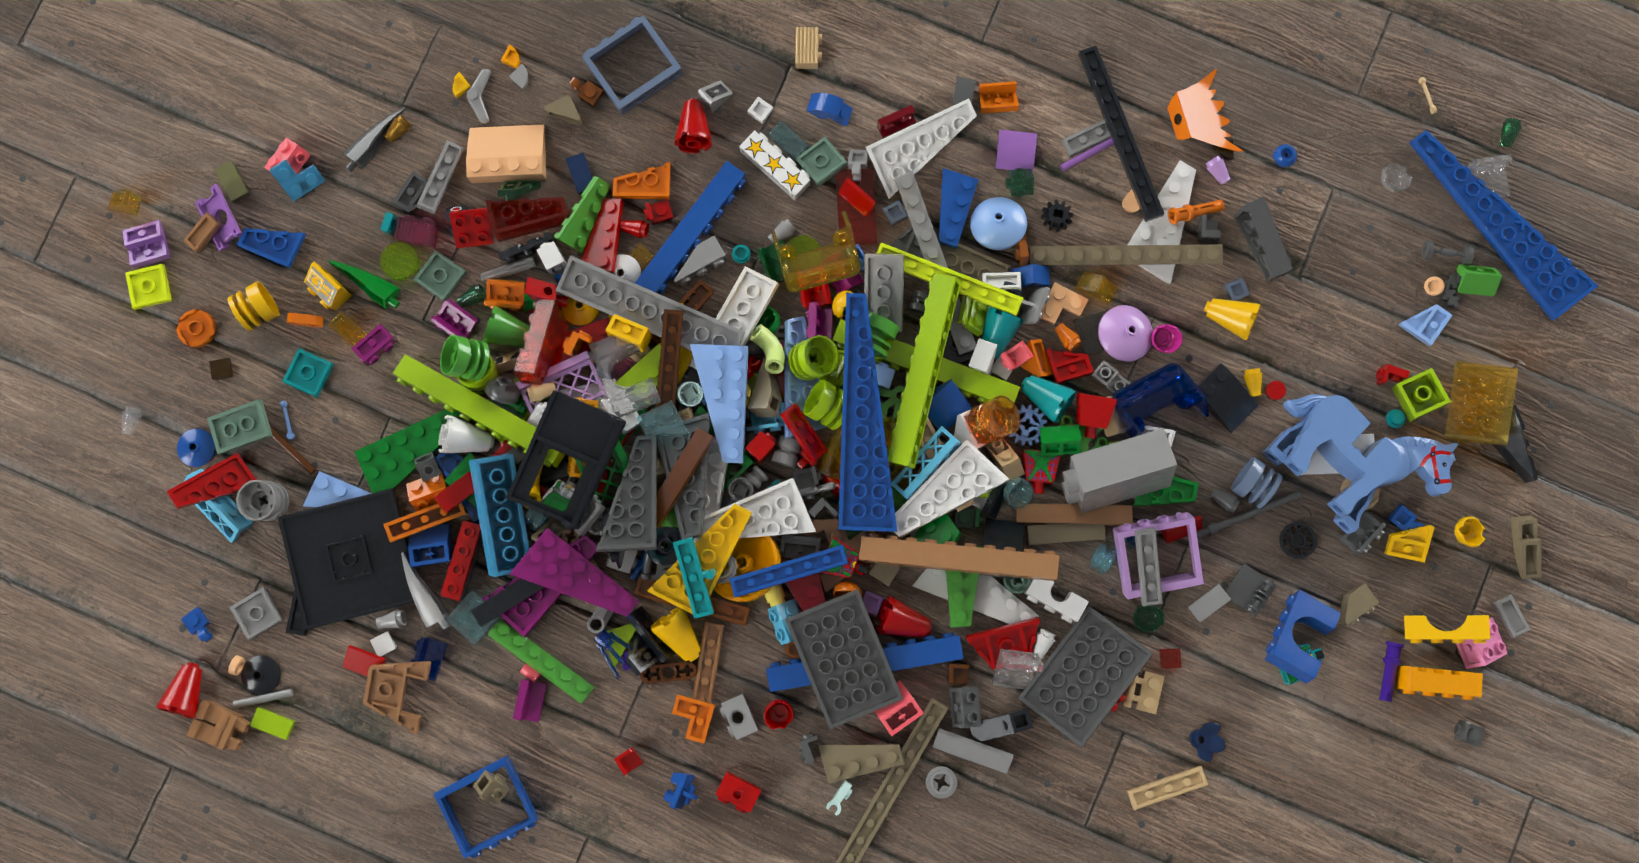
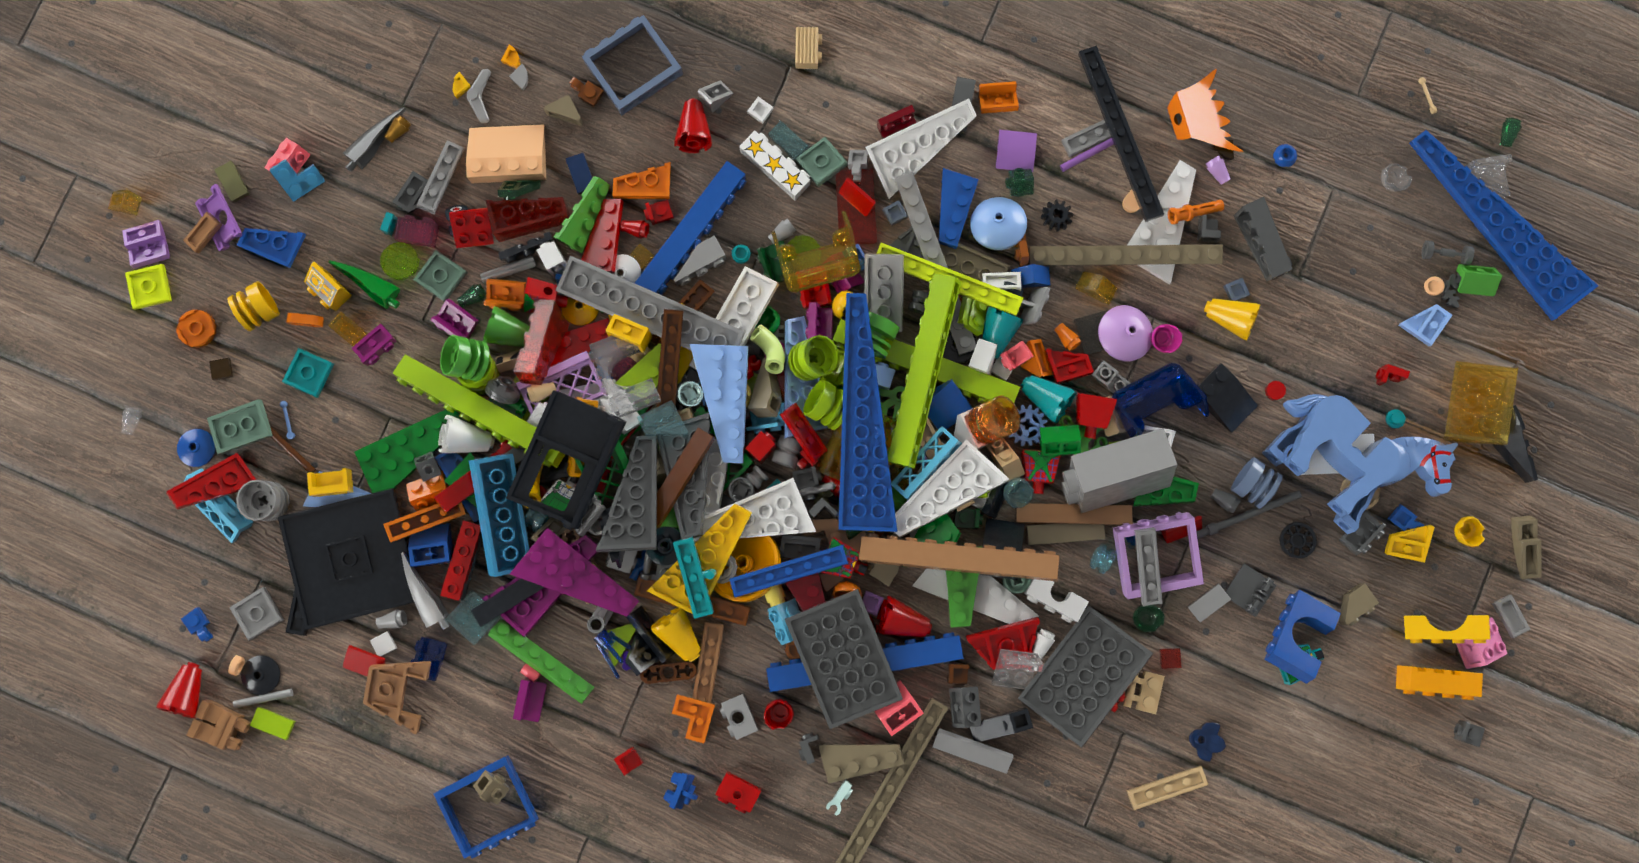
(330, 483): none -> yellow panel
(573, 344): orange bracket -> none
(829, 106): blue brick -> none
(950, 779): light grey gear -> none
(1060, 299): light nougat plate -> none
(1253, 380): yellow cone -> none
(1391, 661): dark purple pin -> none
(1421, 395): lime brick -> none

